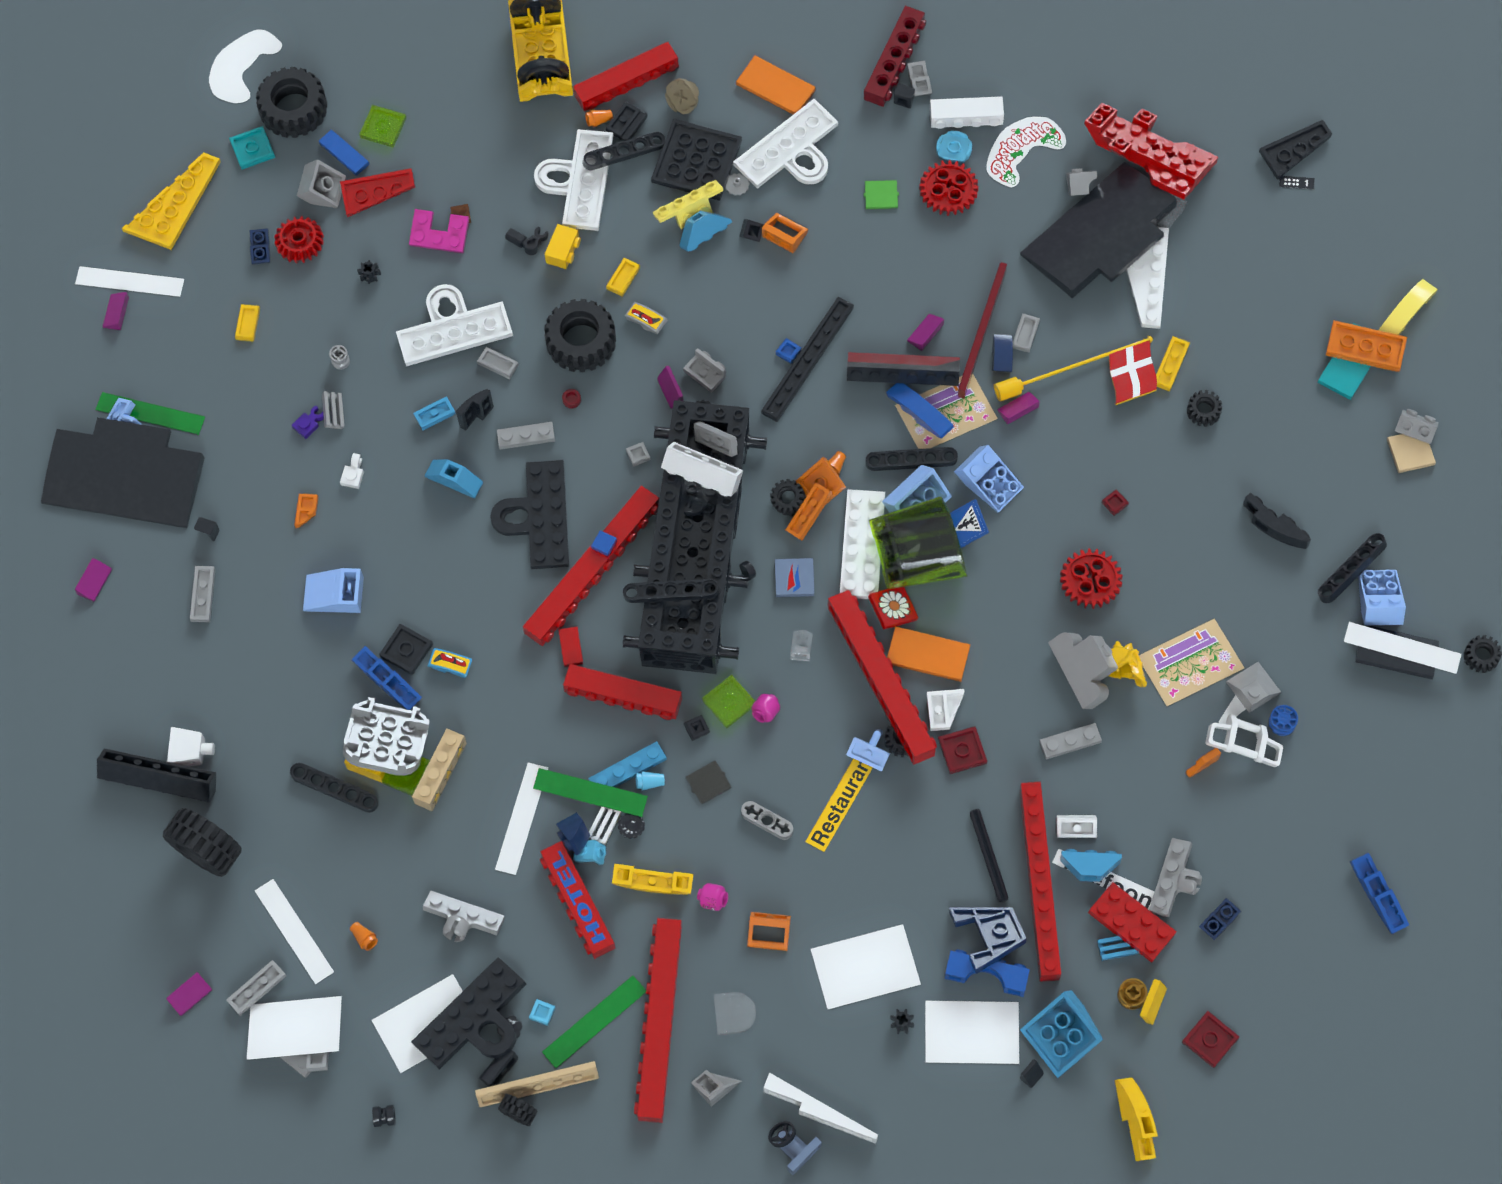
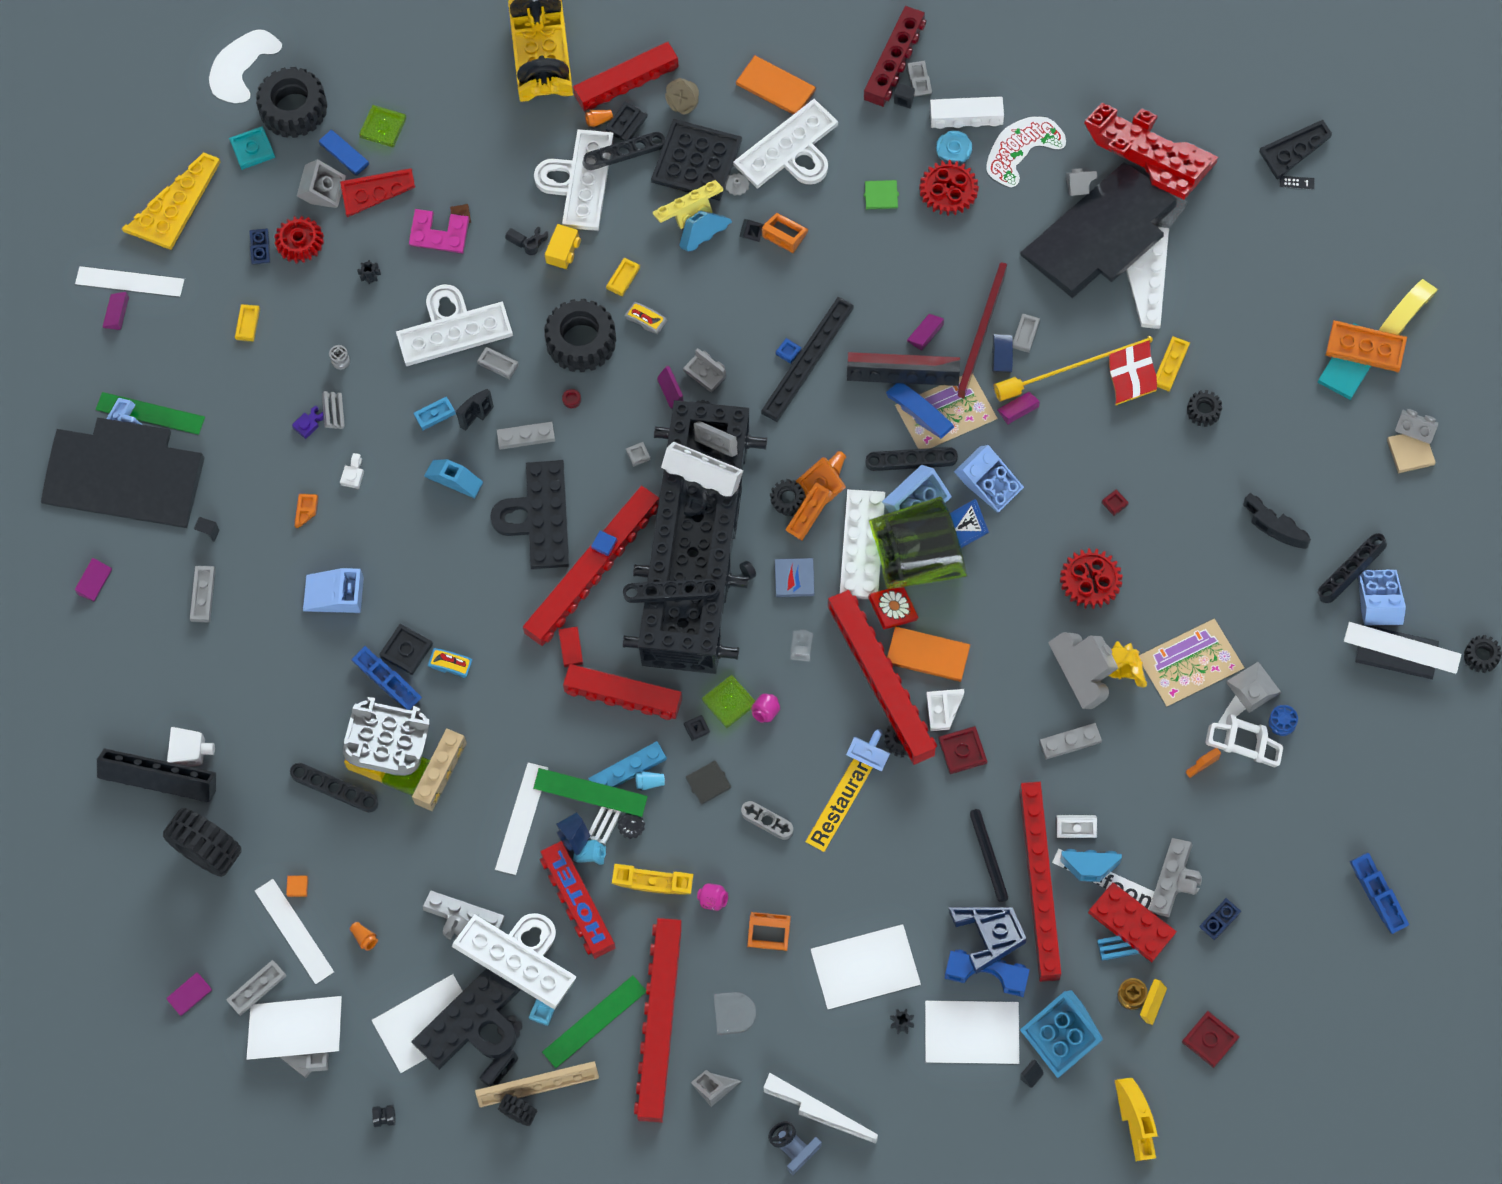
(297, 886): none -> orange tile
(515, 961): none -> white plate

